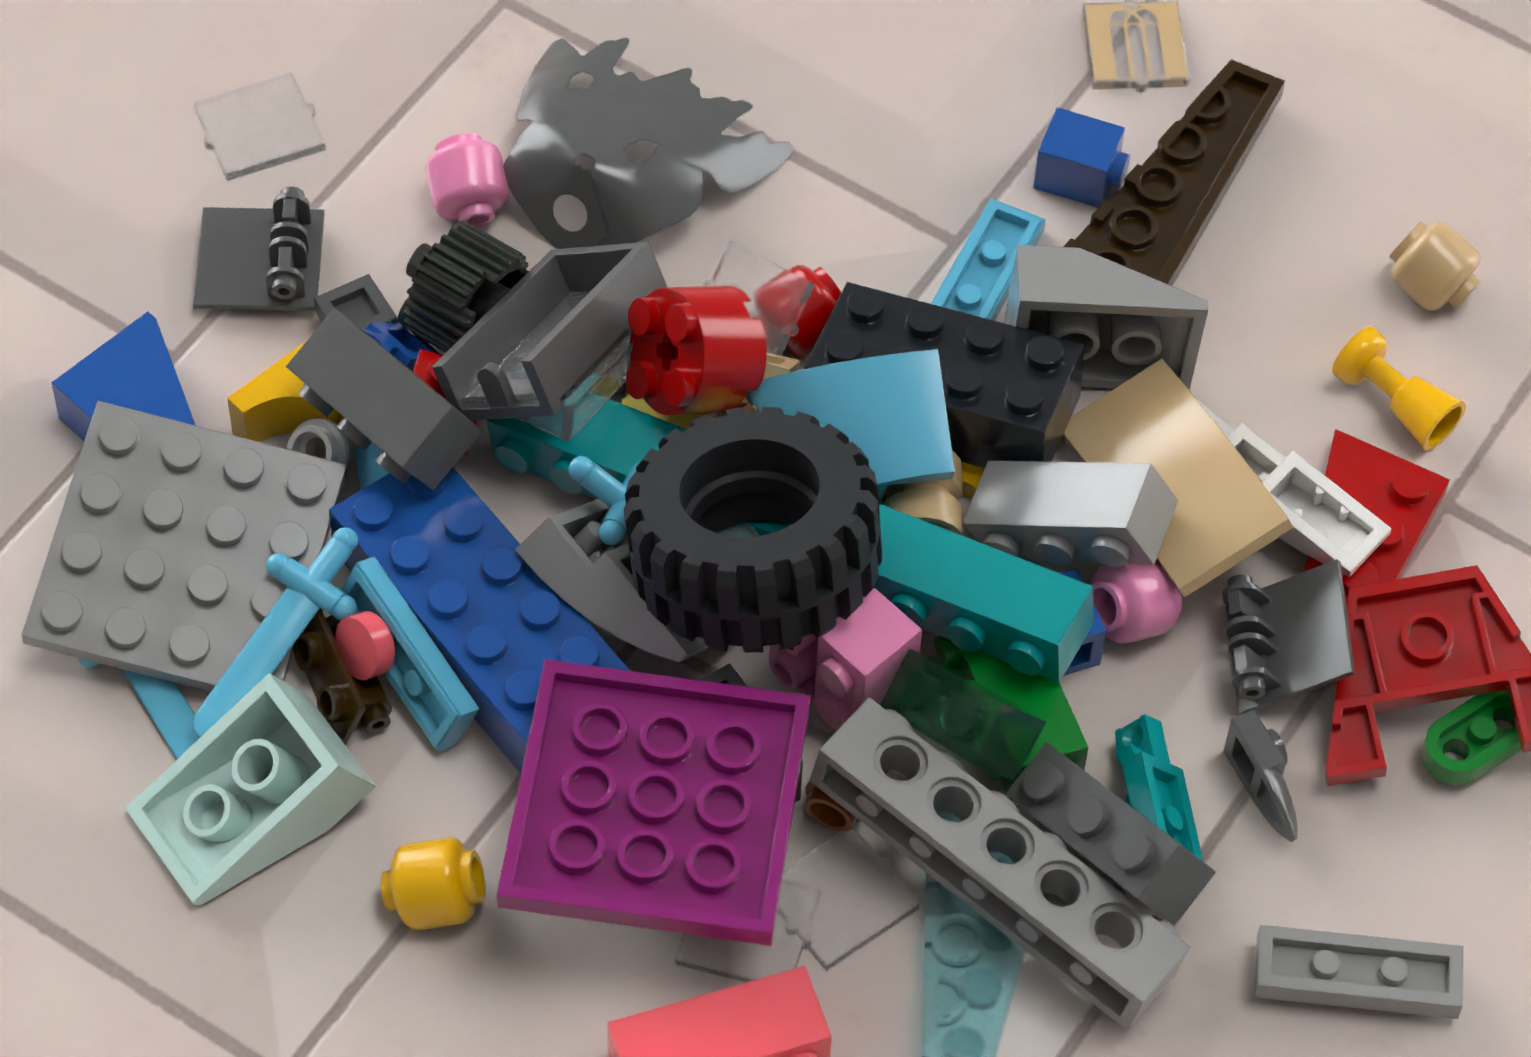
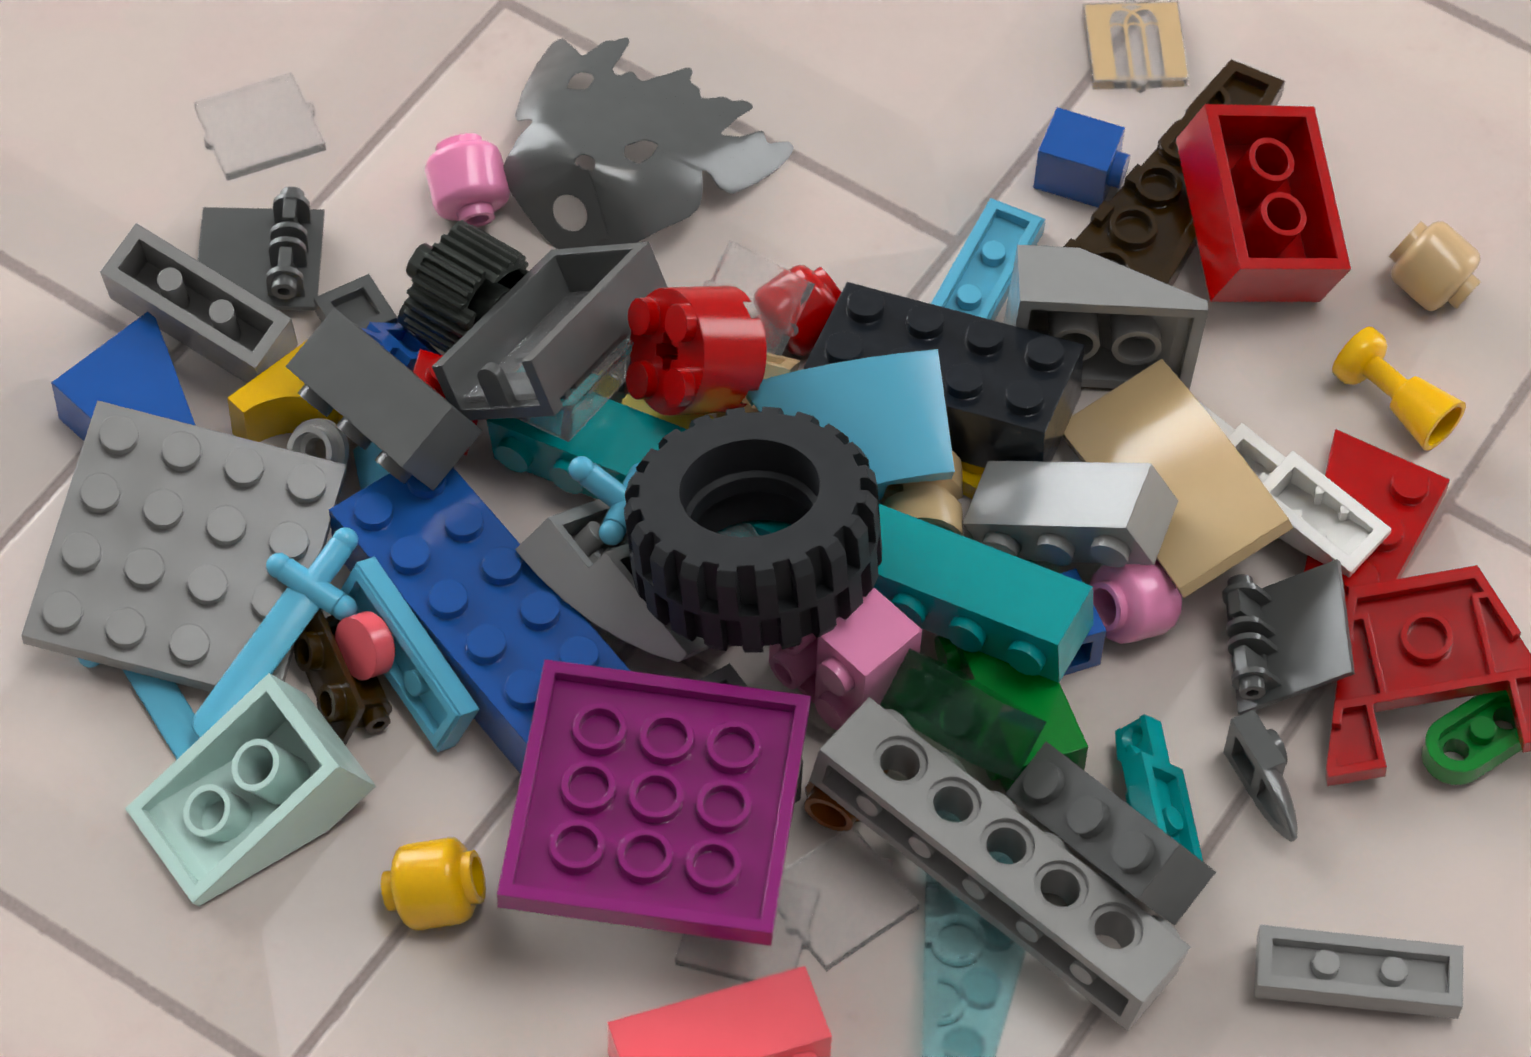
(197, 305): none -> light grey brick
(1262, 203): none -> red brick

